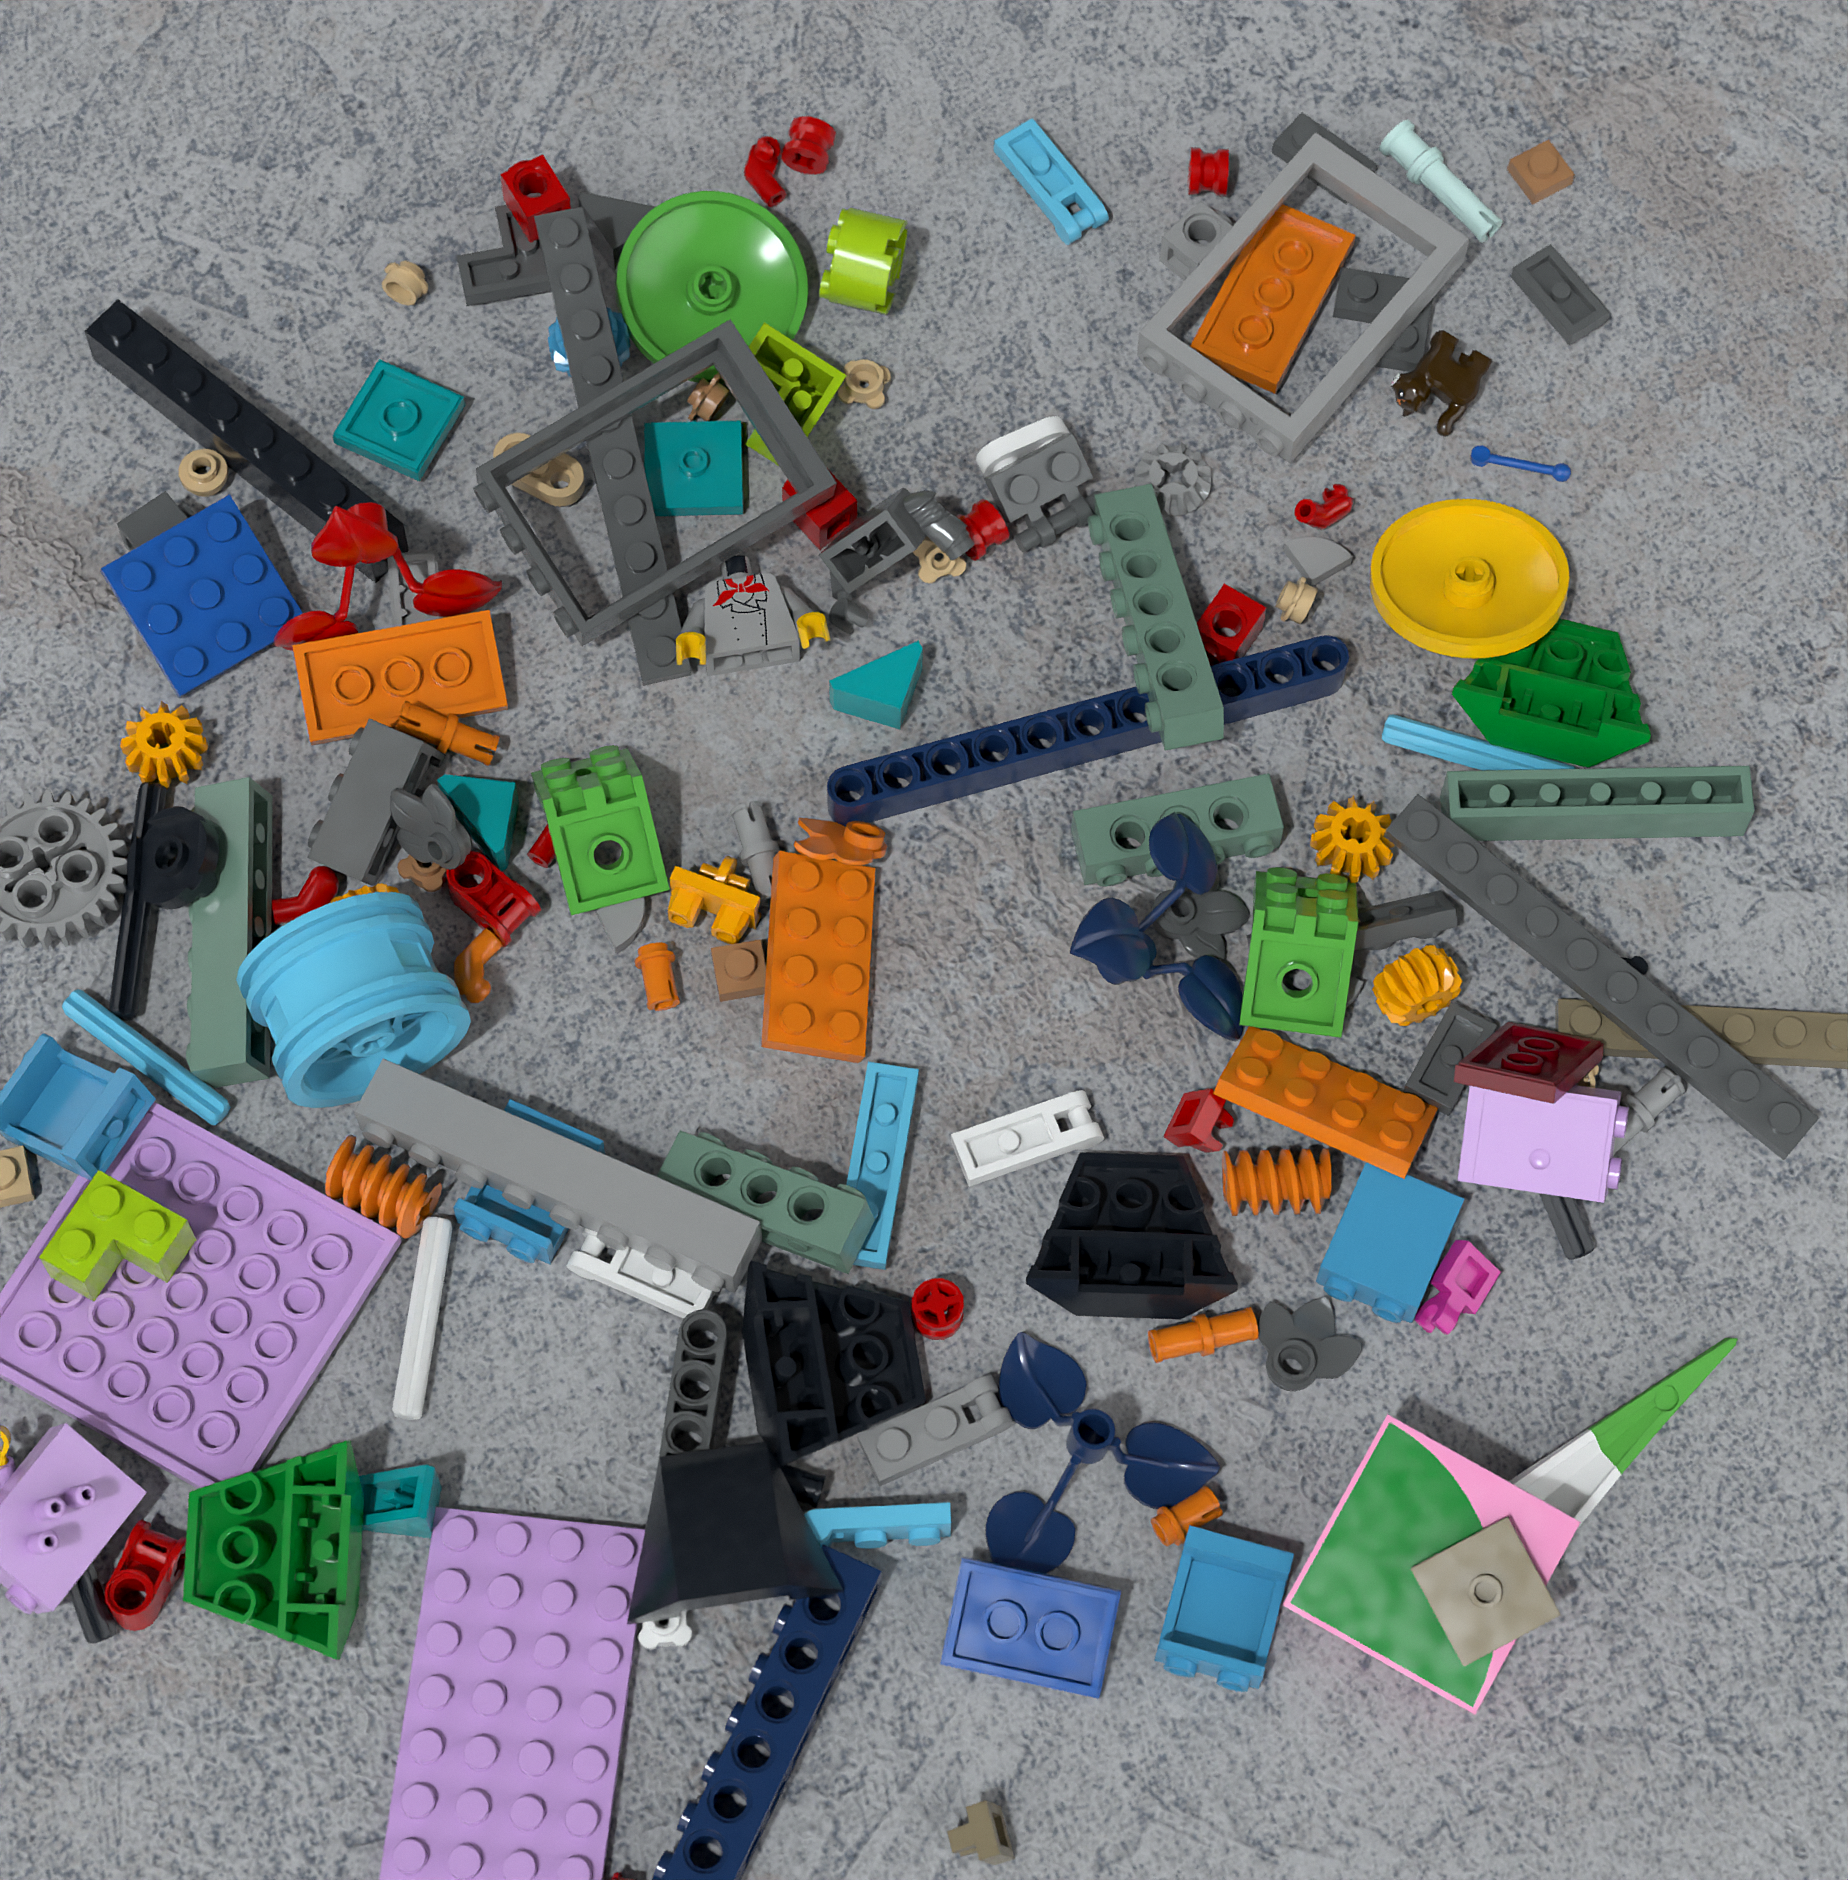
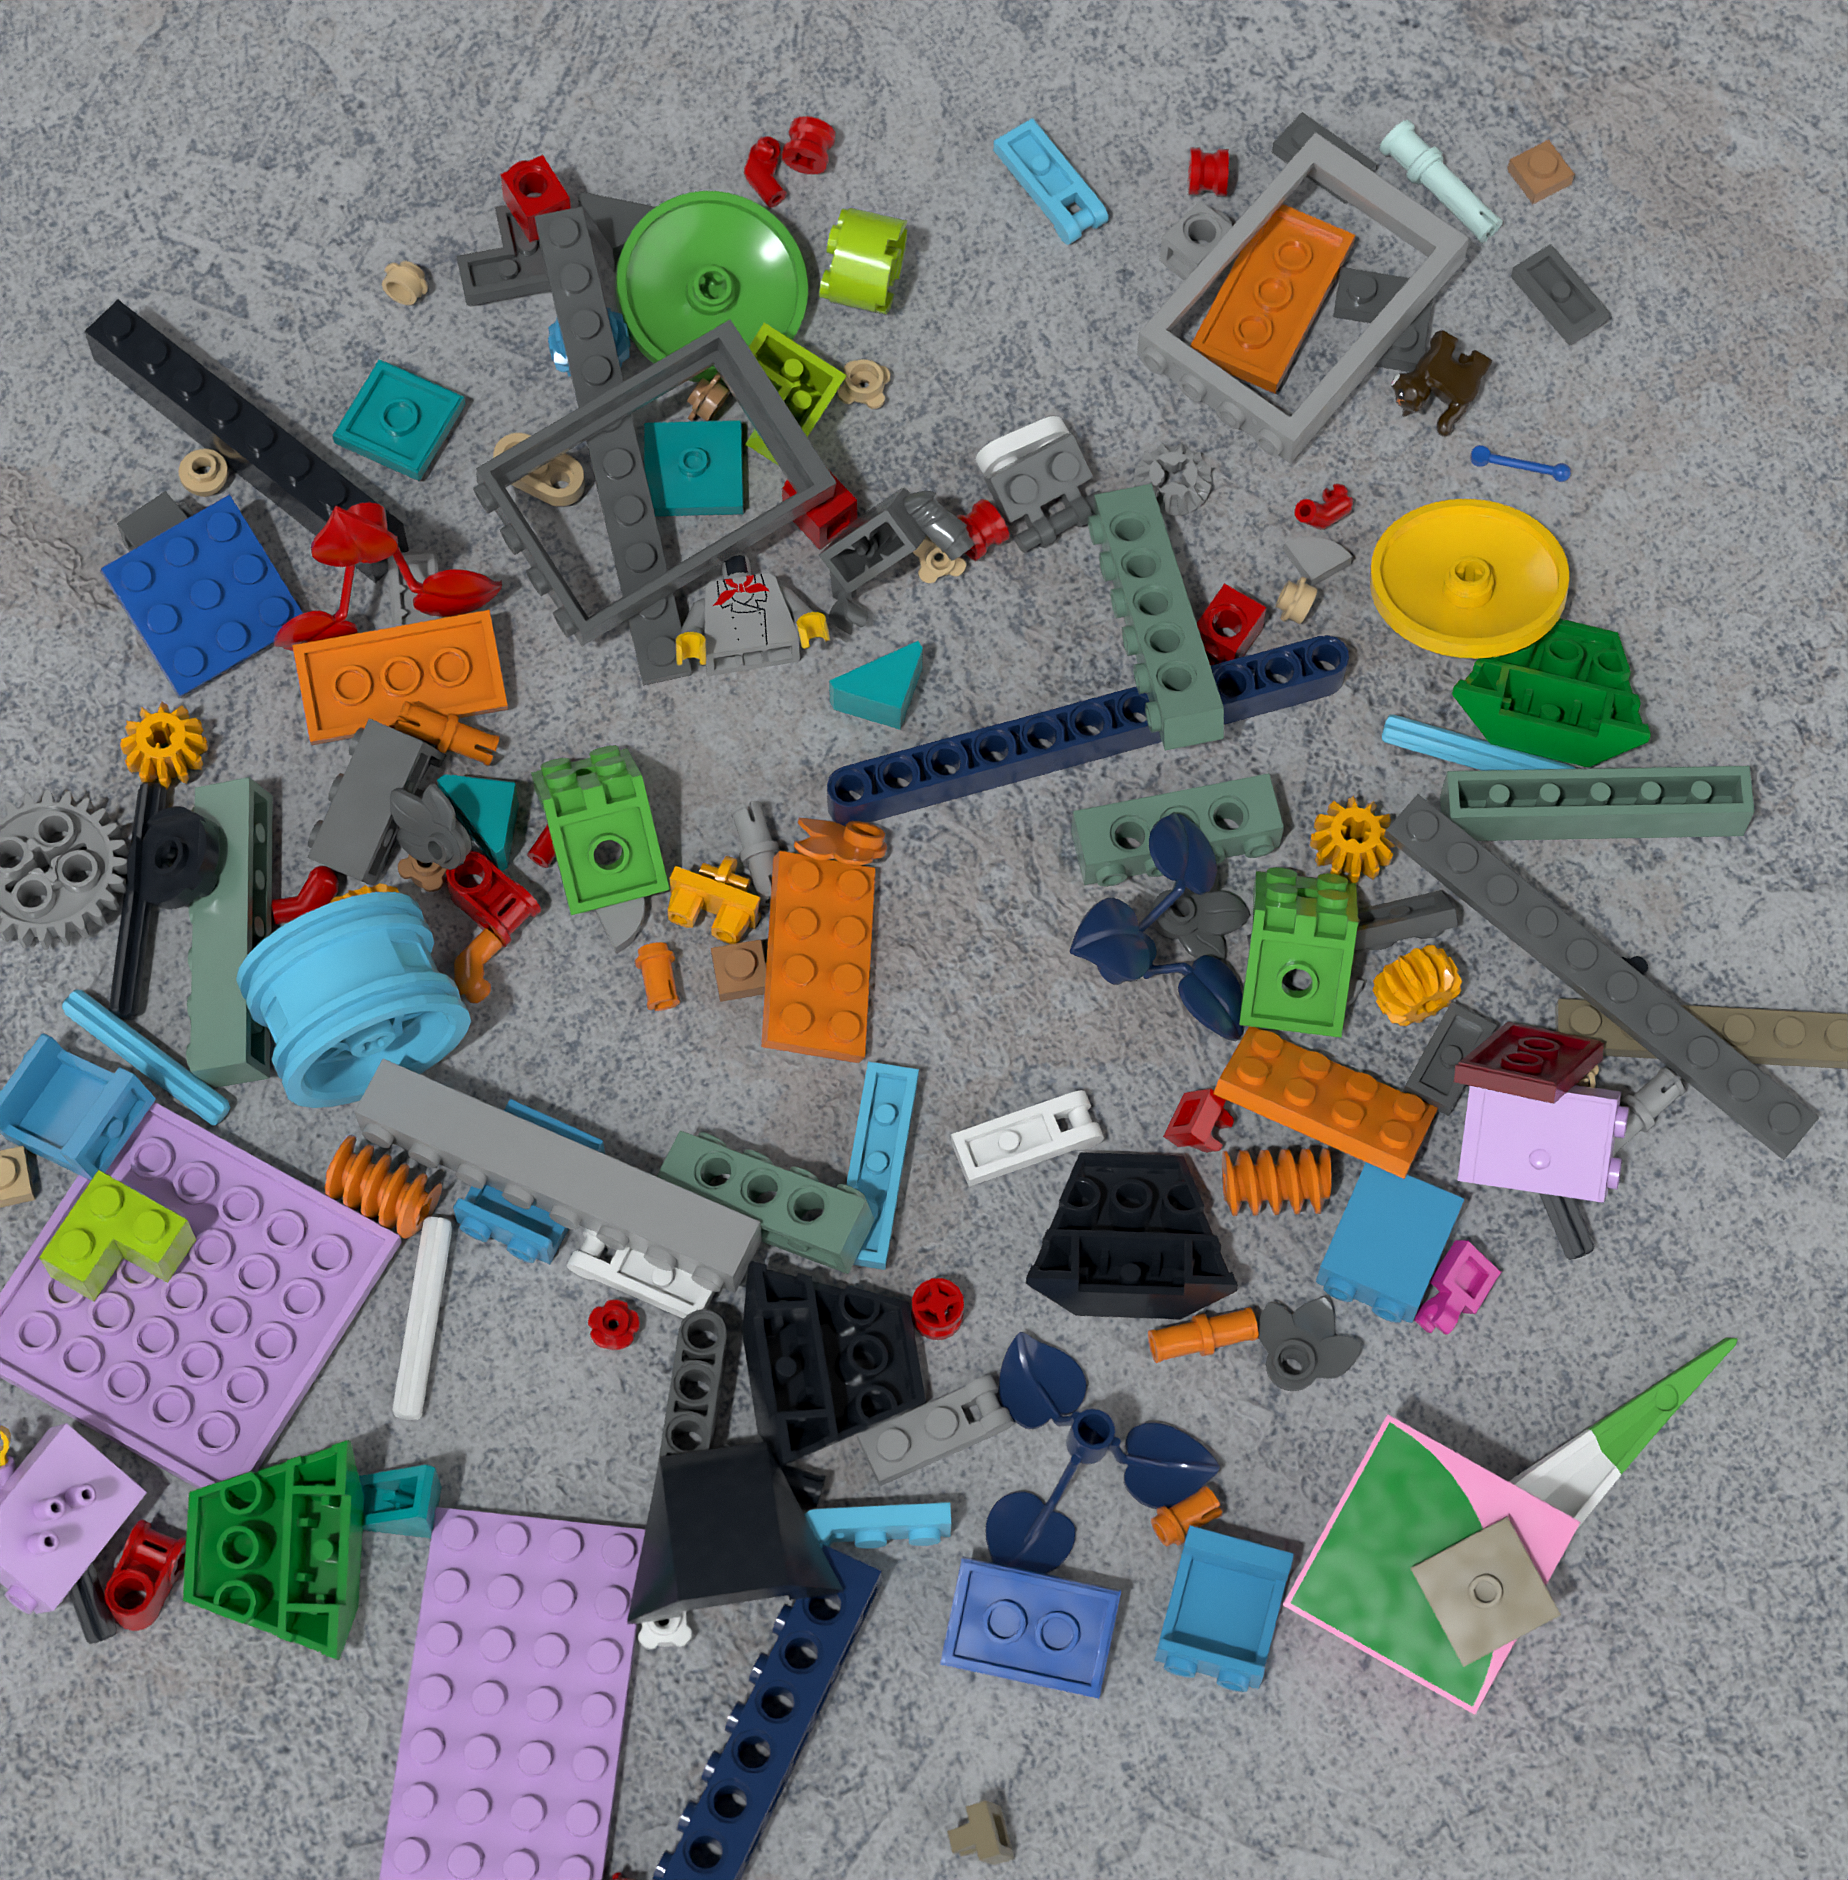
(615, 1338): none -> red plate

